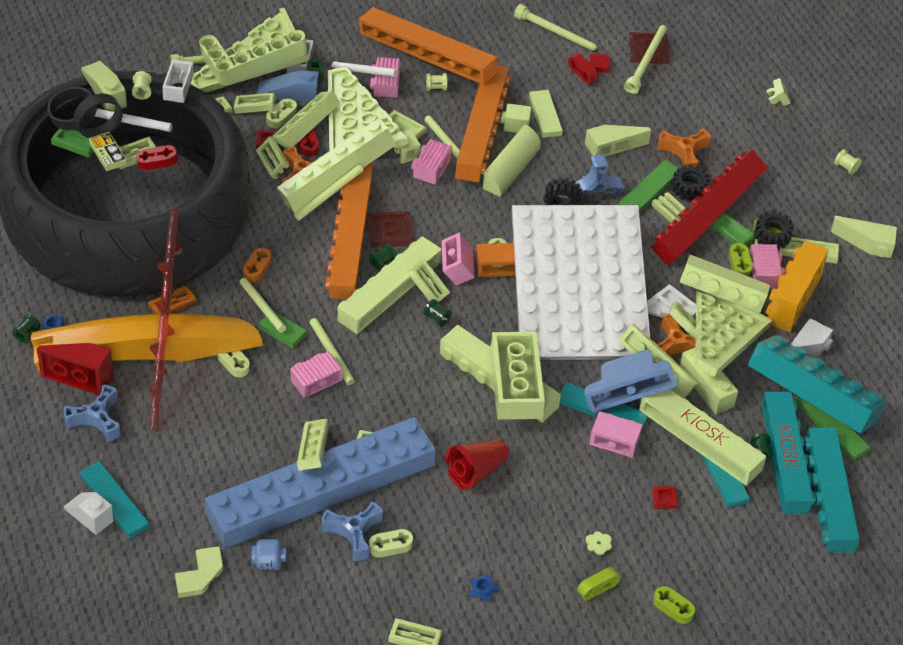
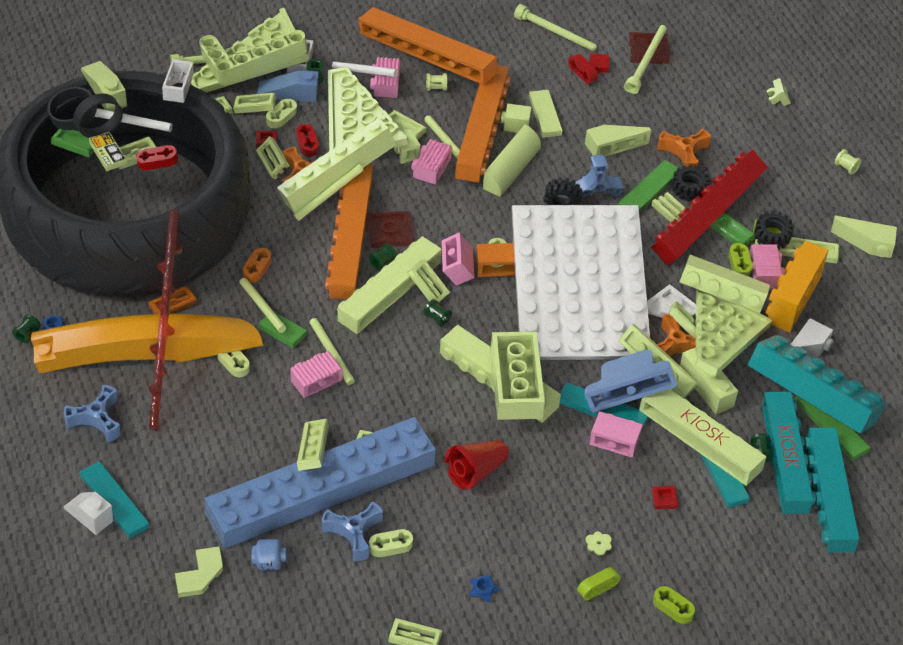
(77, 365): red slope -> none
(141, 85): yellowish green bush -> none
(306, 119): yellowish green slope -> none

